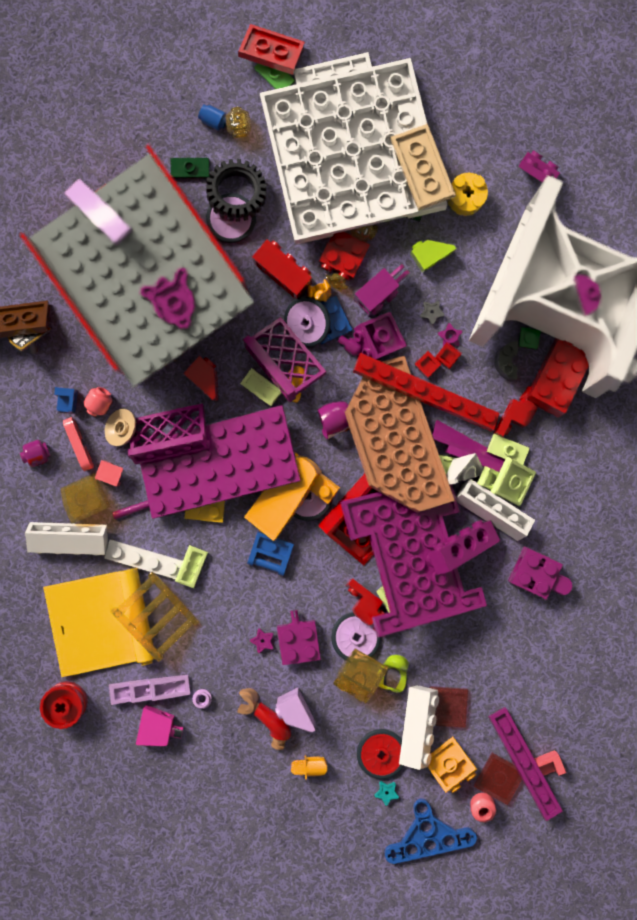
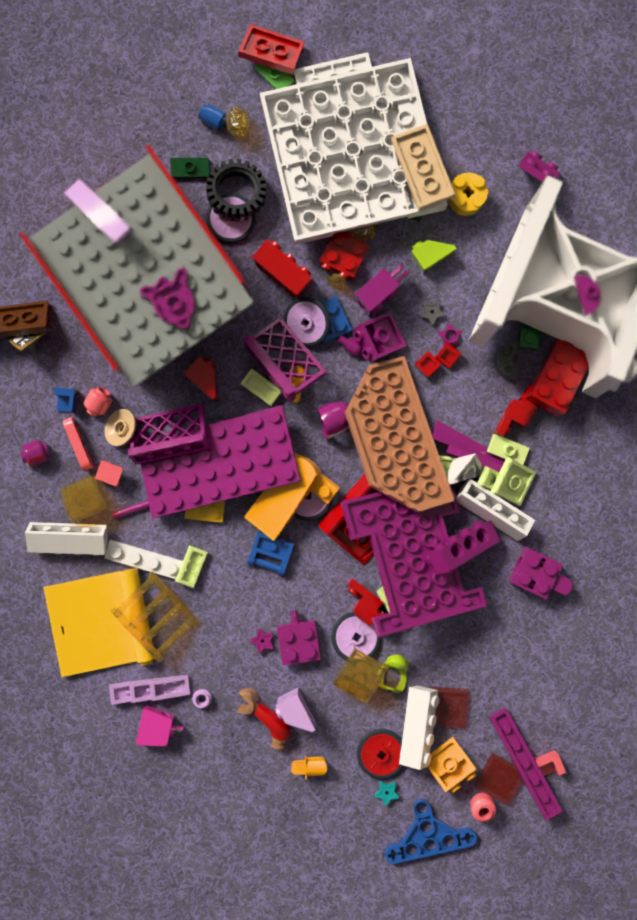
(54, 711): red wheel -> none
(320, 291): light orange piece -> none
(426, 392): red plate -> none

